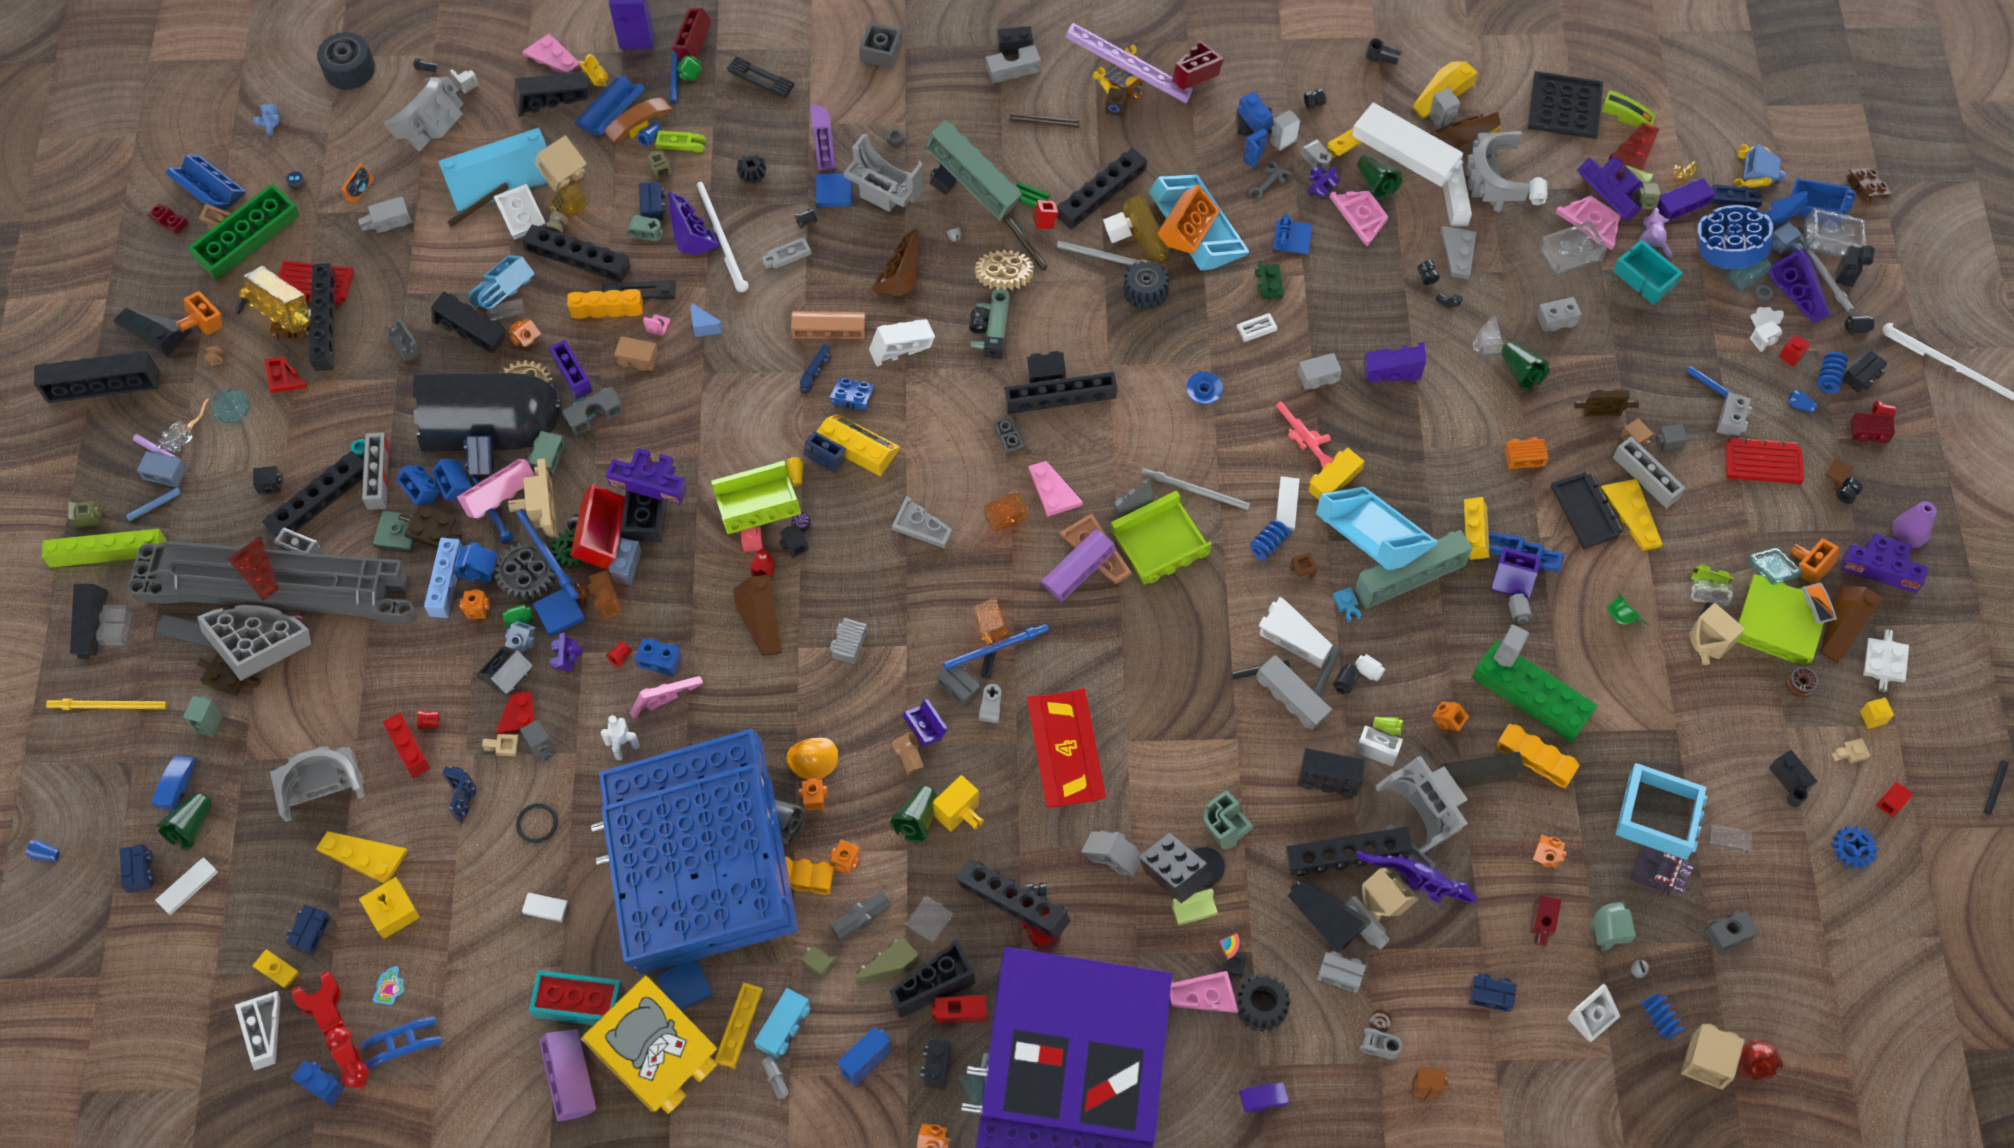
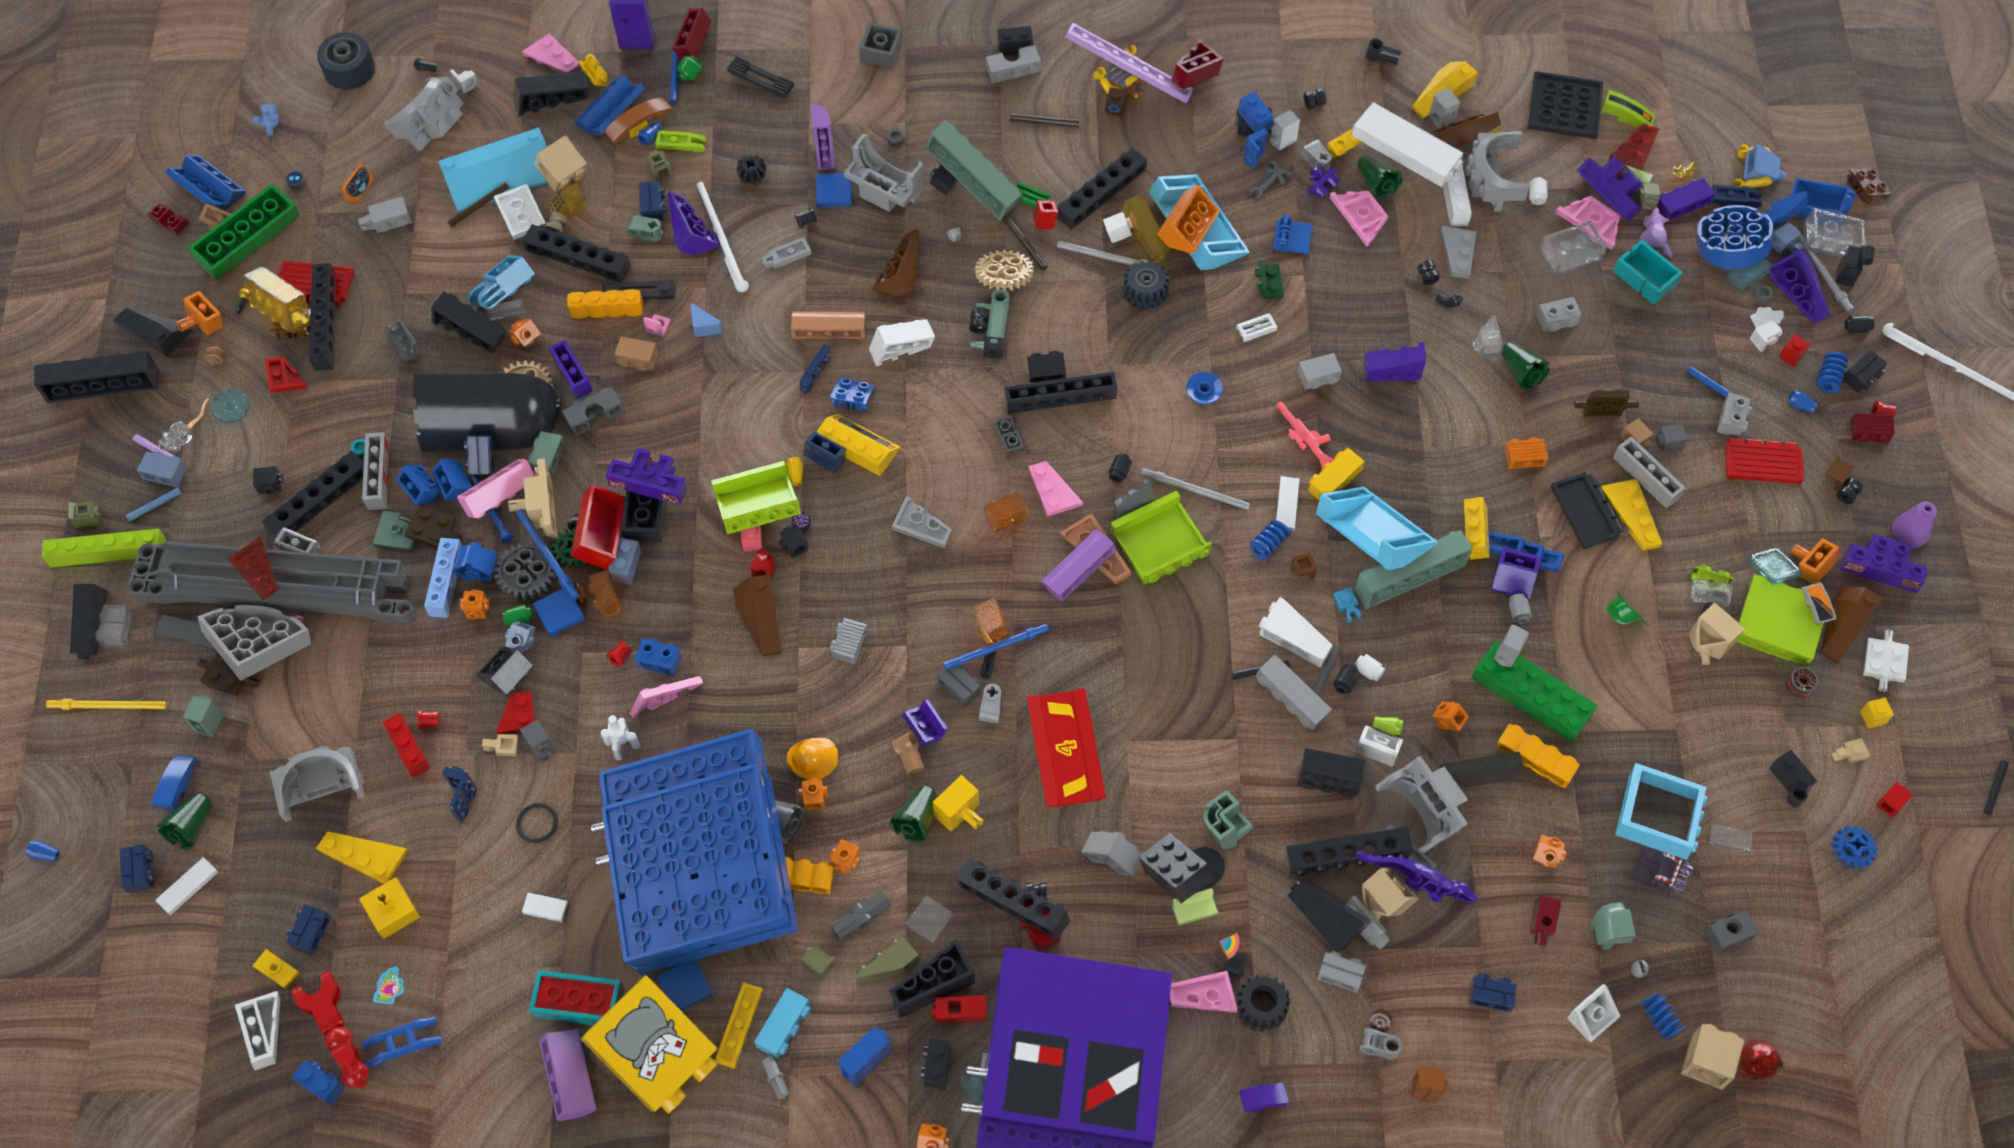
(567, 652): dark purple hips -> none
(1120, 467): none -> black brick

